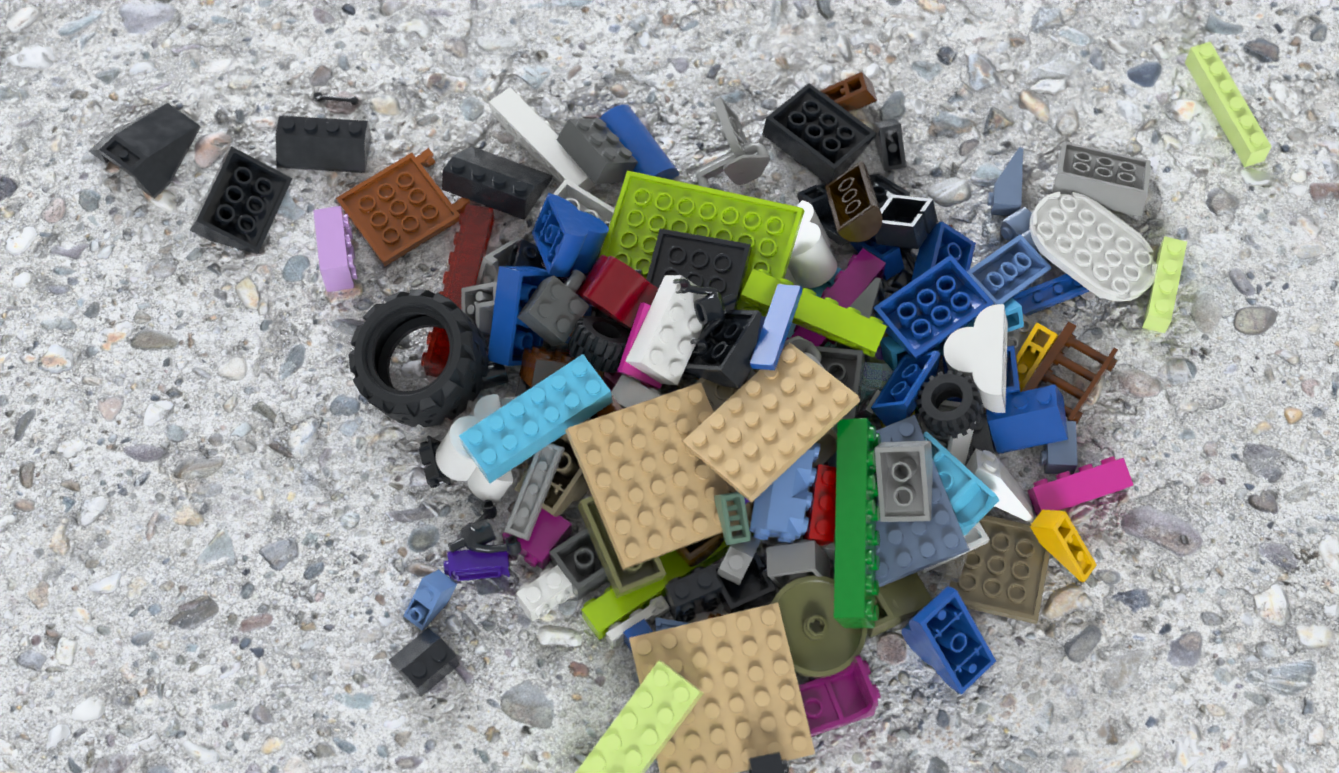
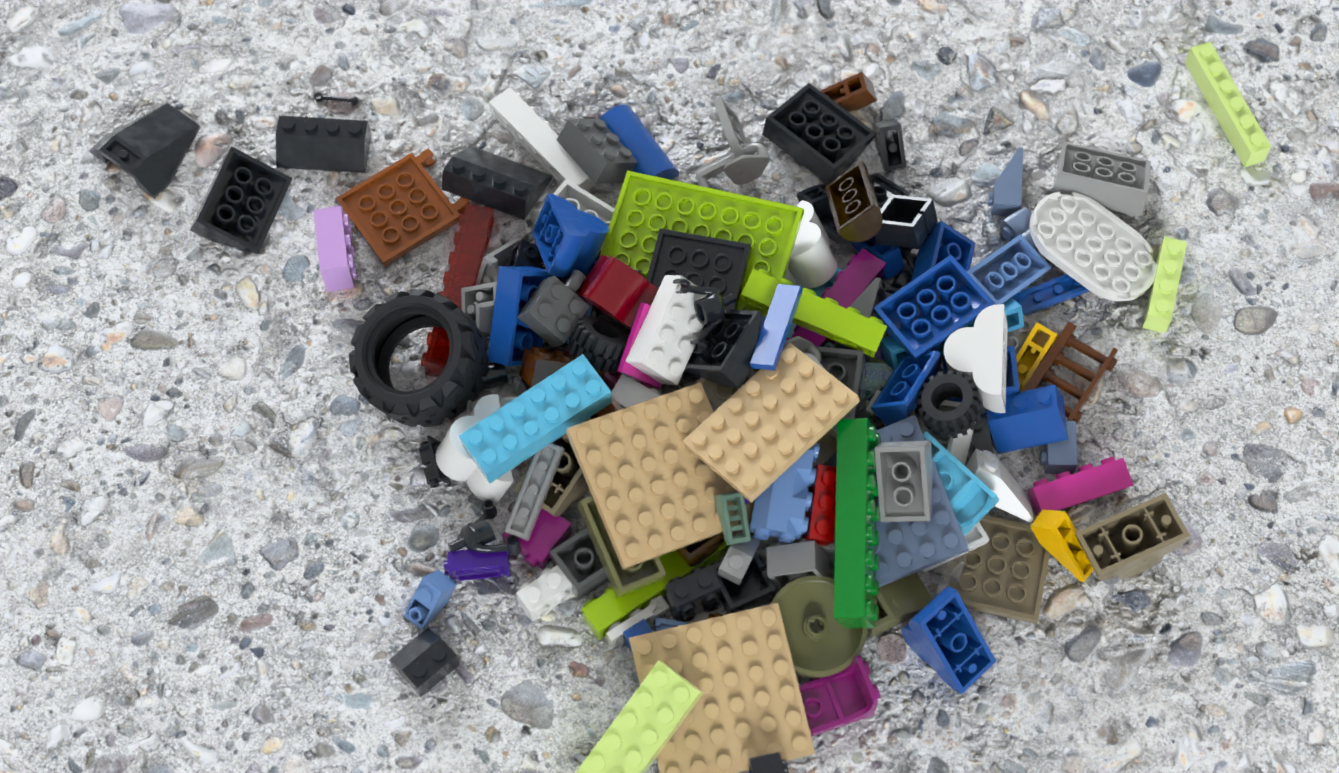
(1133, 539): none -> dark tan brick

